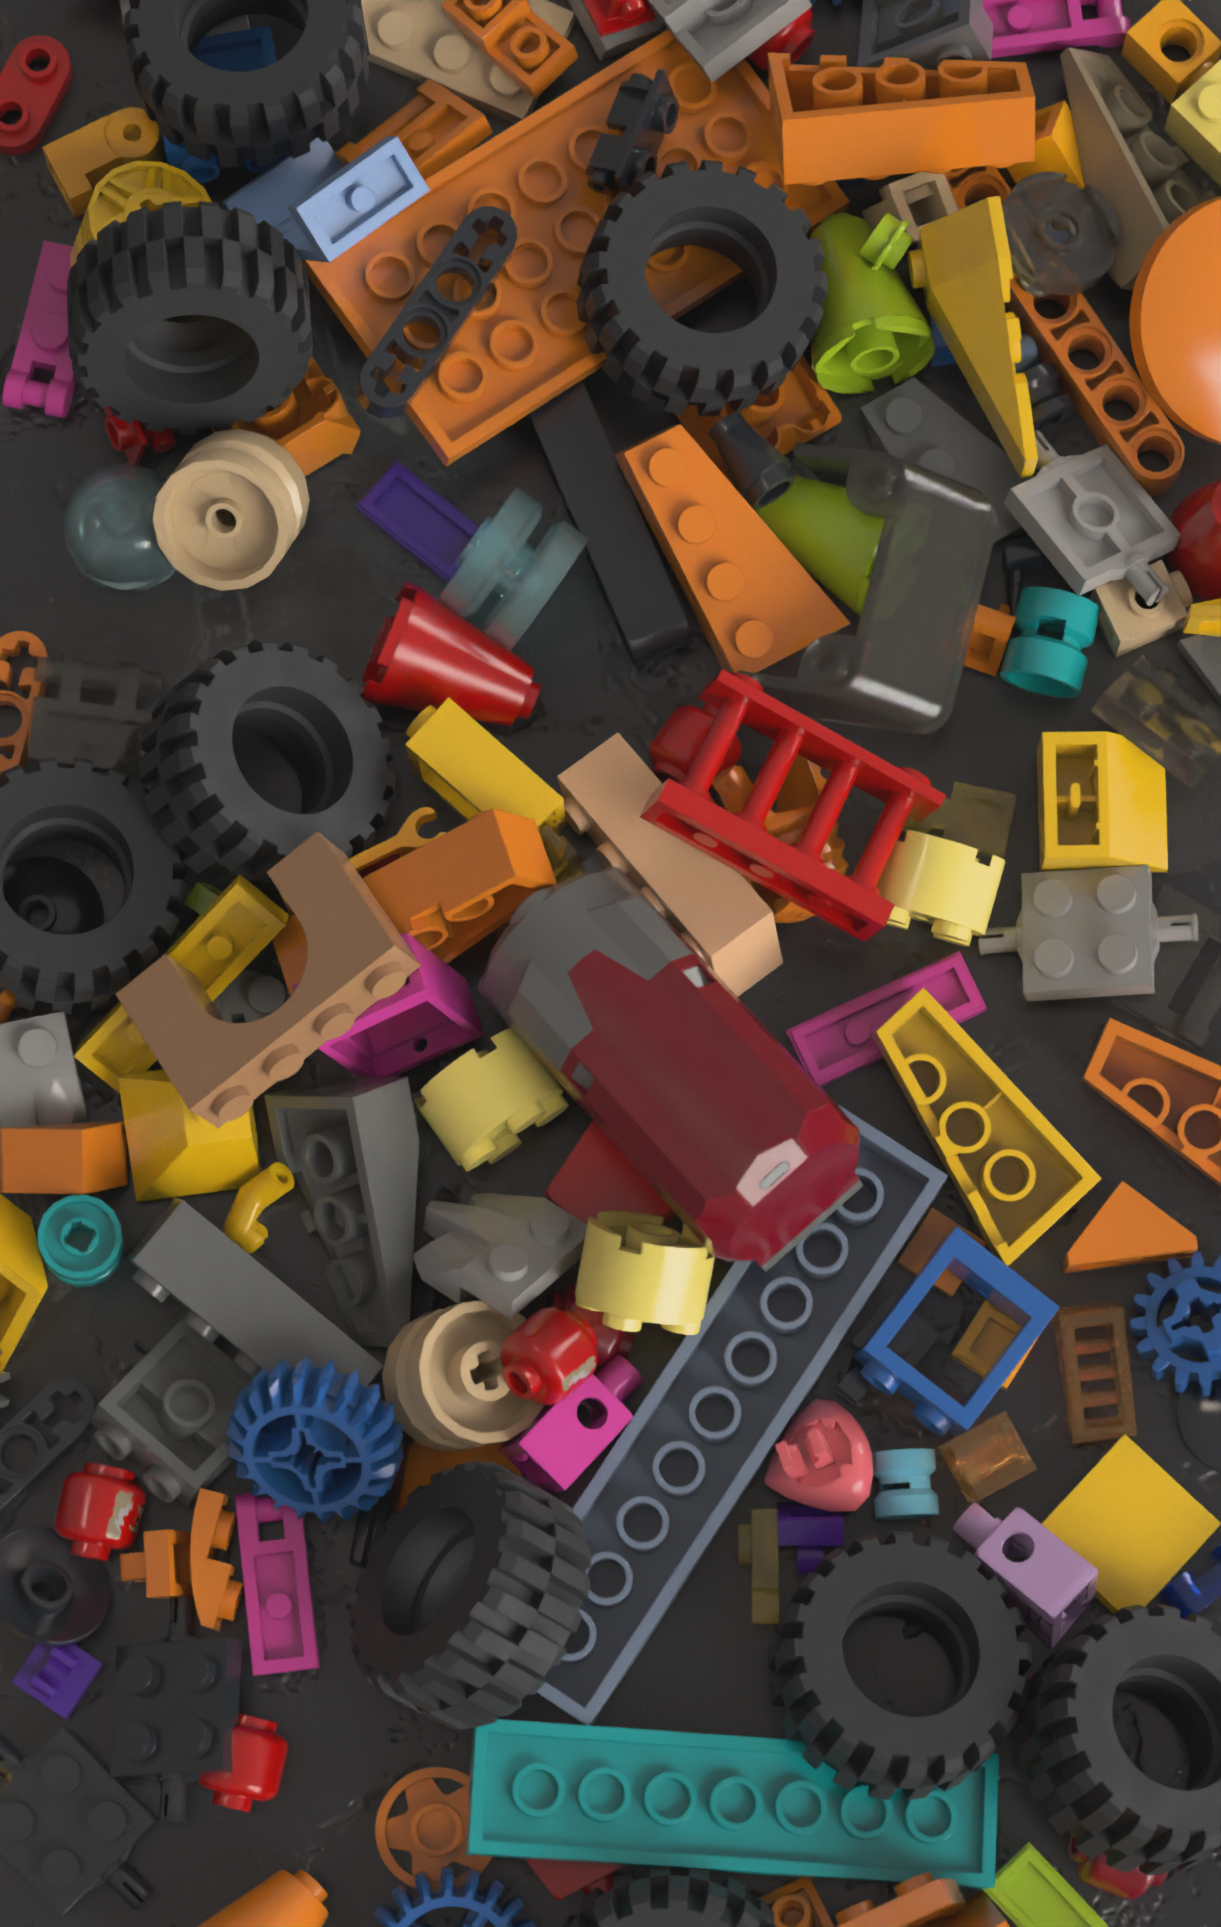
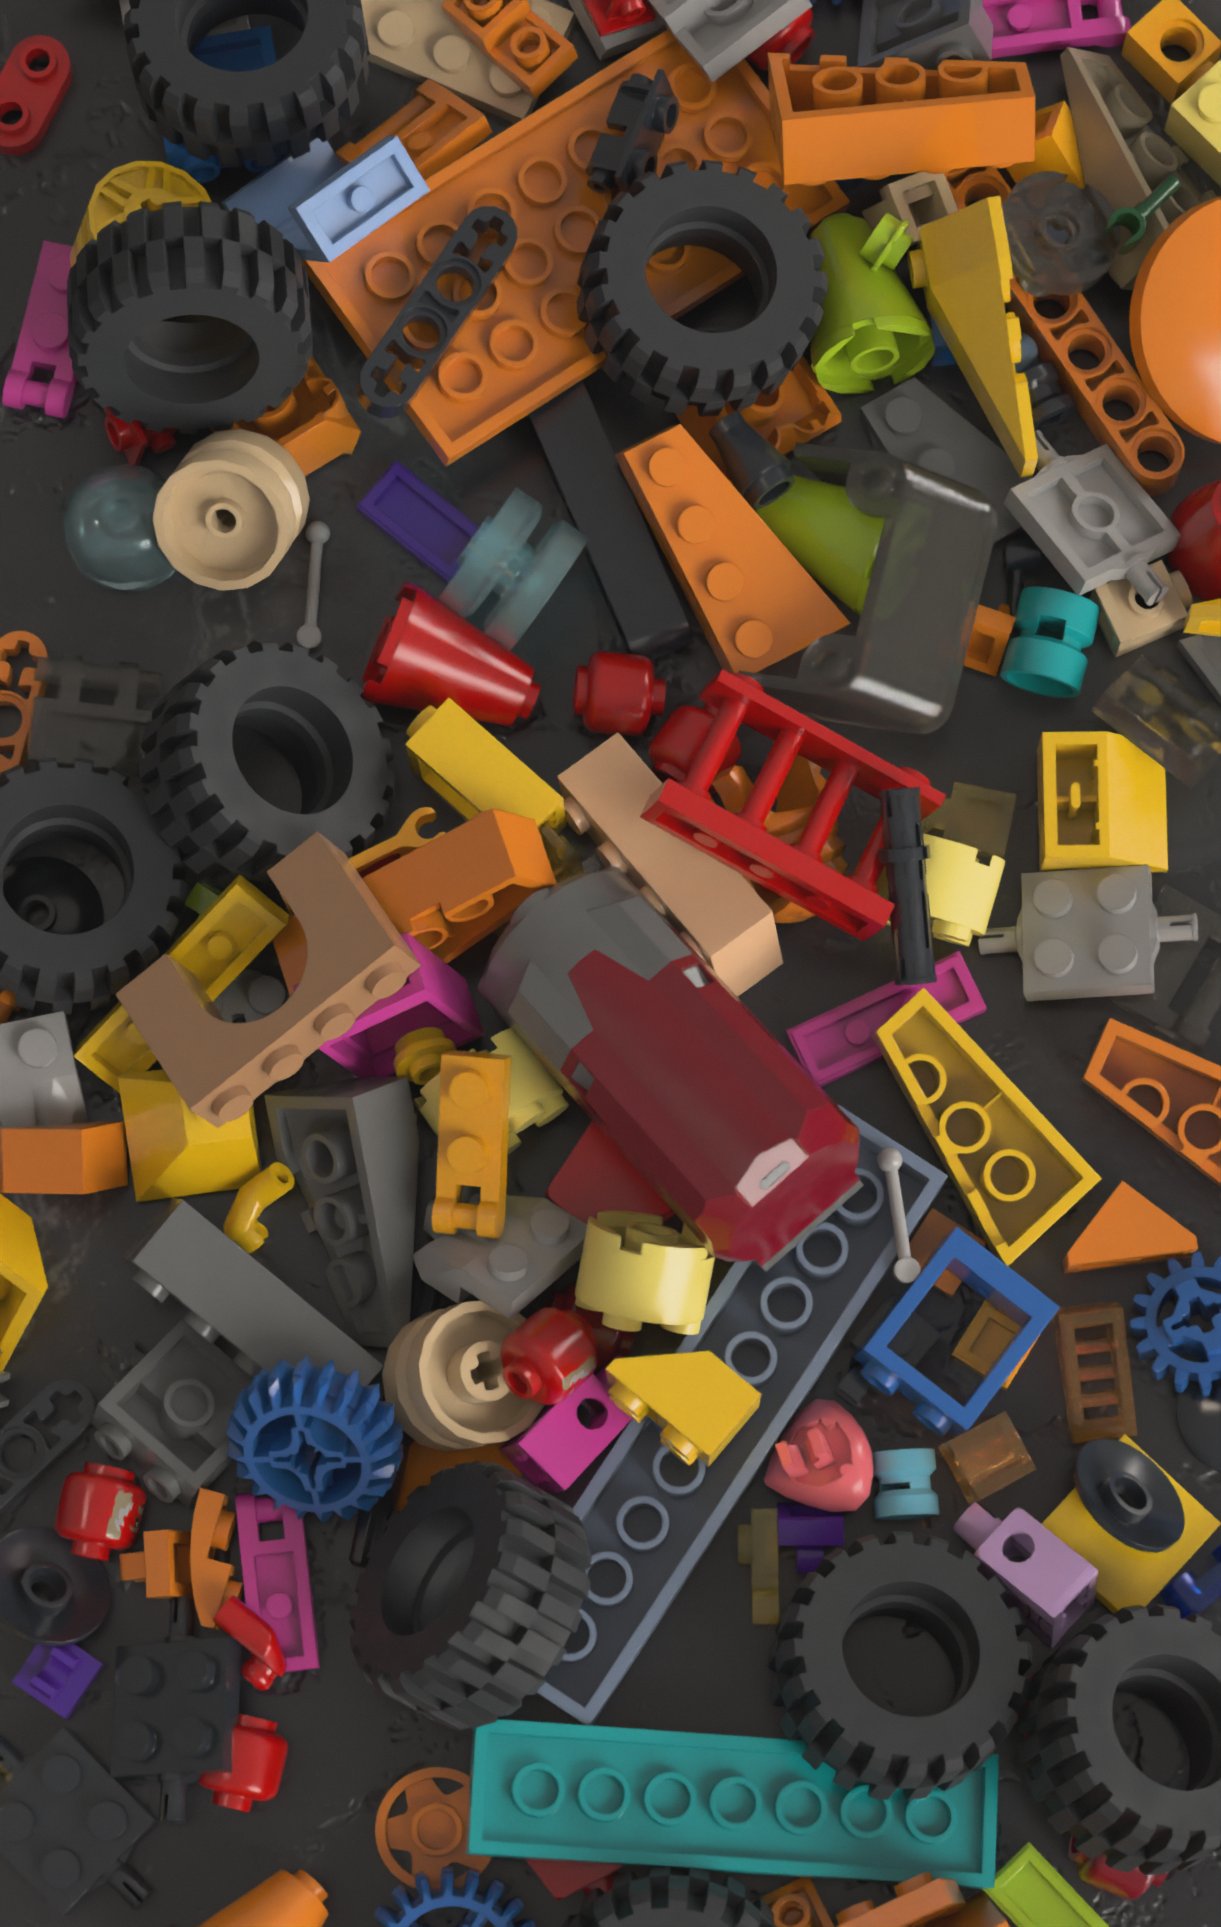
(80, 1240): teal wheel -> none
(94, 150): light orange leg -> none
(258, 1638): none -> red arm
(309, 634): none -> light grey hinge
(420, 1054): none -> yellow plate
(472, 1142): none -> light orange plate
(617, 693): none -> red head
(688, 1396): none -> yellow slope
(905, 1268): none -> light grey hinge
(907, 885): none -> black pin
(1128, 1495): none -> black dish
(1135, 218): none -> dark green hand

